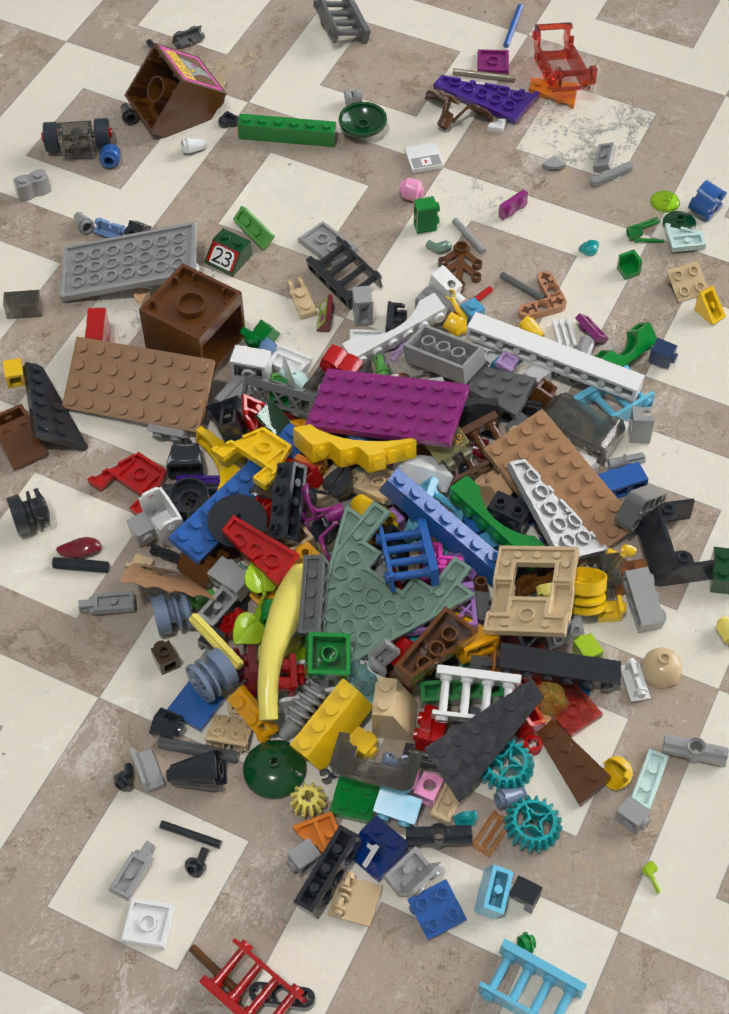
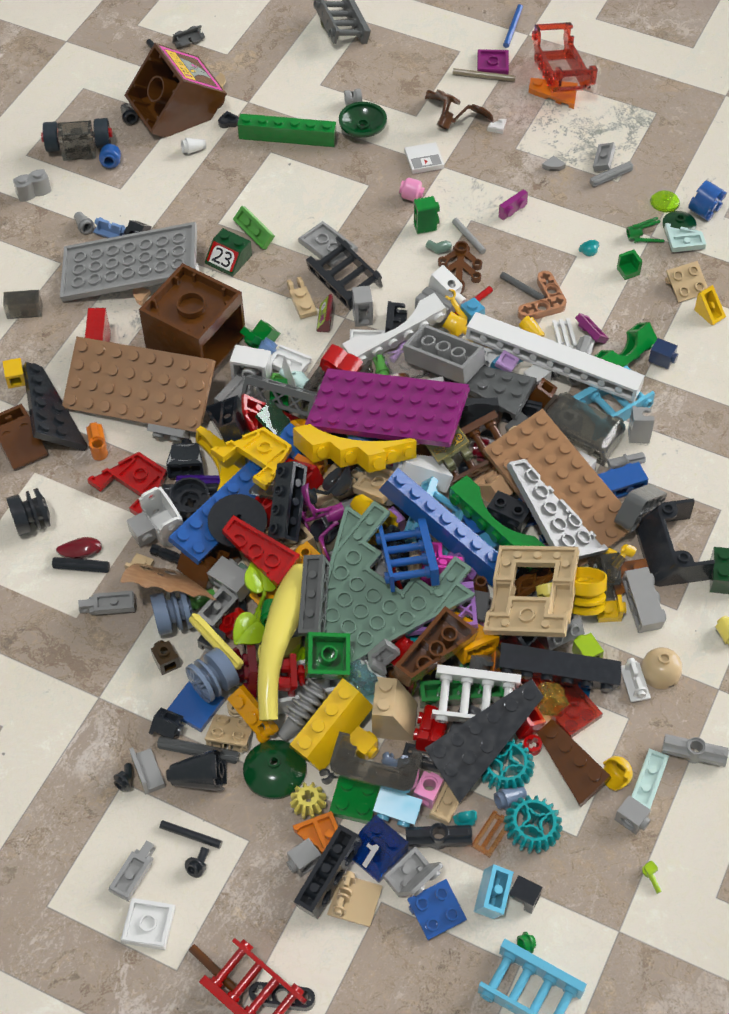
(97, 441): none -> orange piece
(495, 98): dark purple wing -> none

